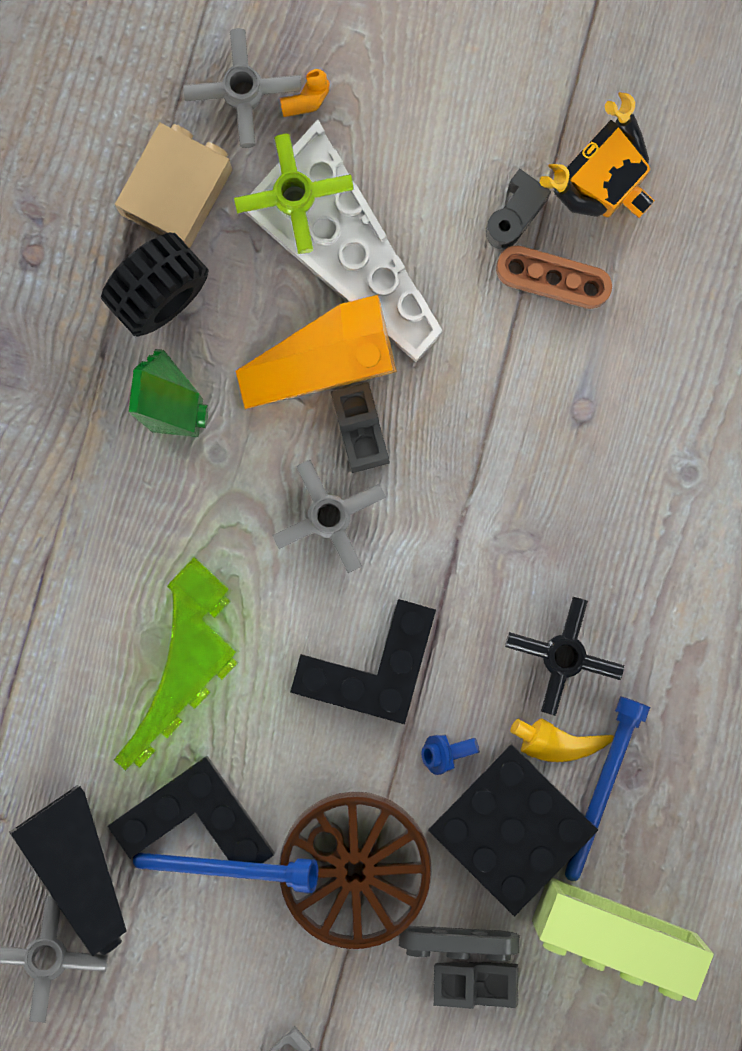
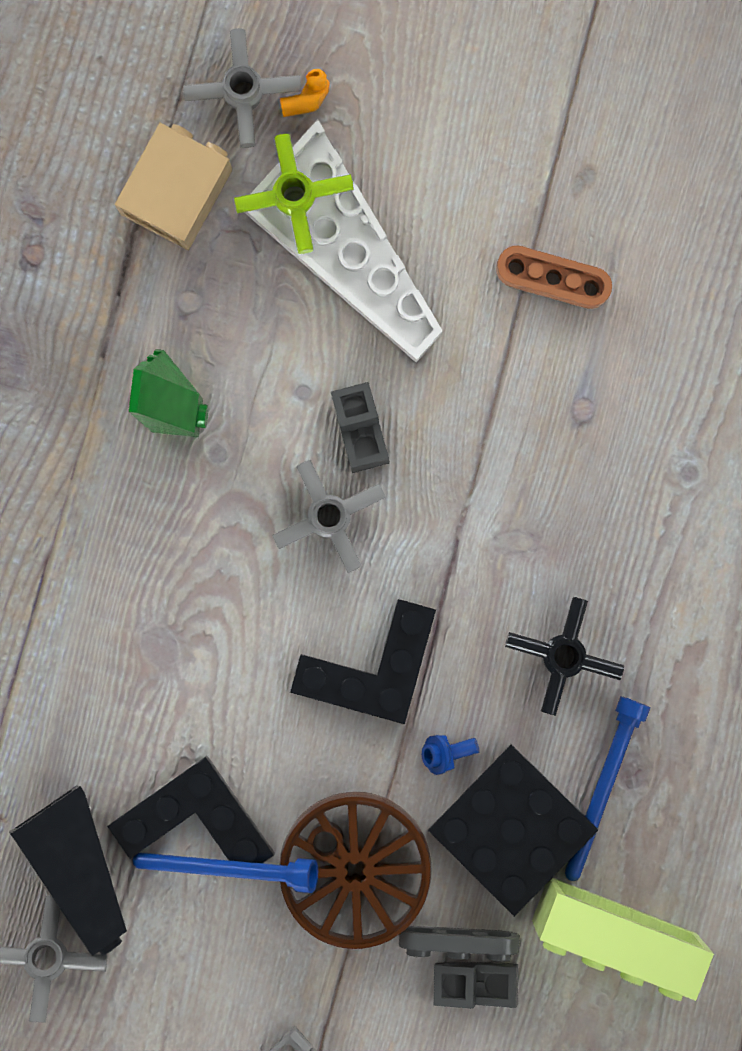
(154, 284): black tyre -> none
(193, 660): clear neon green arch -> none
(329, 352): light orange wedge -> none
(509, 223): dark grey leg -> none
(554, 745): yellow bar -> none
(607, 168): torso -> none

